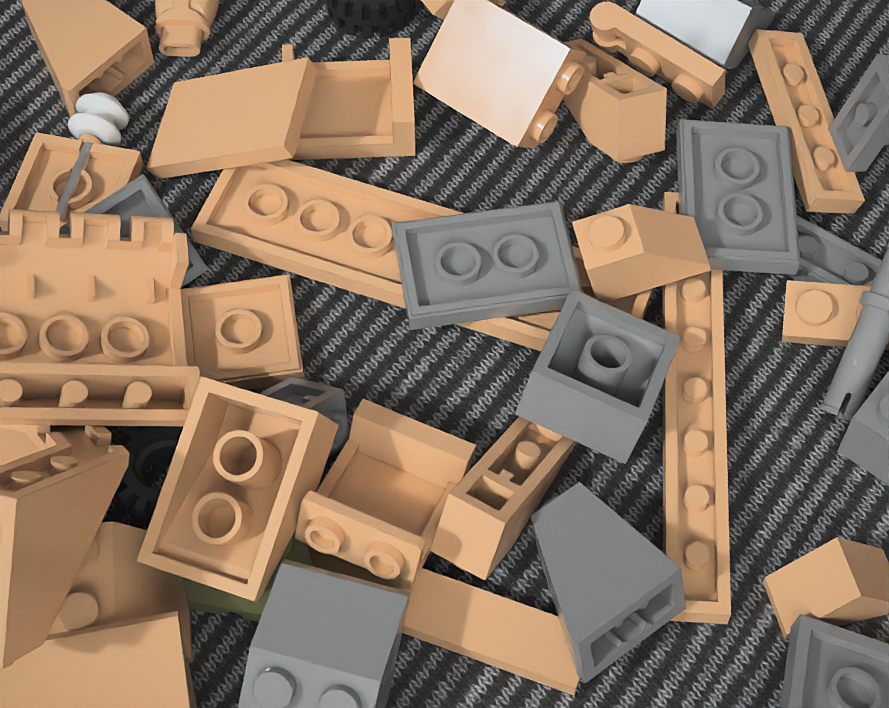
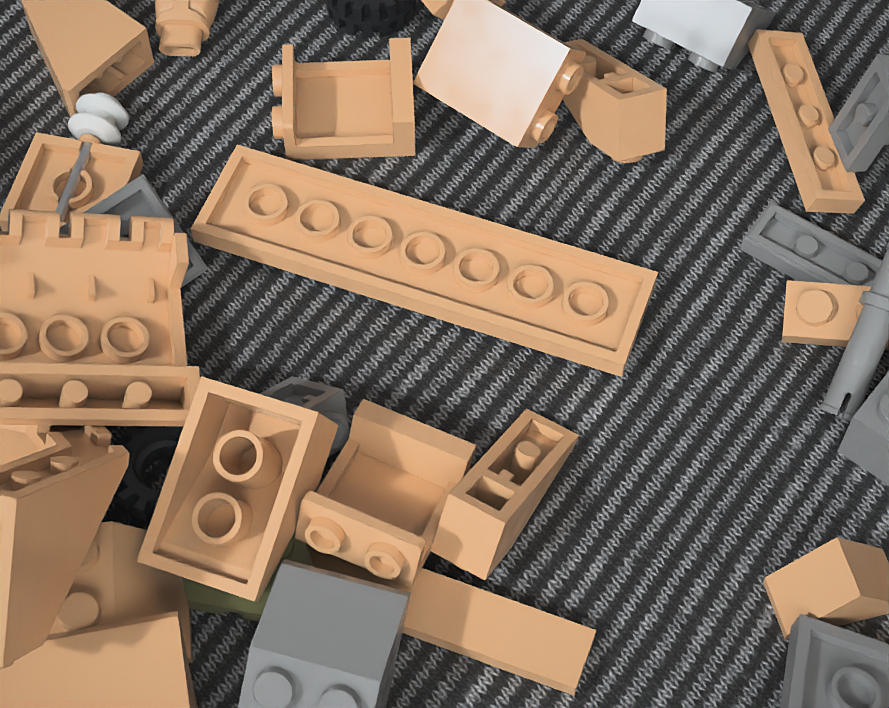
(233, 119): light nougat tile -> none
(243, 332): light nougat tile -> none
(485, 264): light grey tile -> none
(598, 376): light grey slope -> none
(603, 578): light grey slope -> none
(638, 250): light nougat slope -> none
(657, 53): light nougat plate -> none
(696, 443): light nougat plate -> none
(740, 194): light grey tile -> none

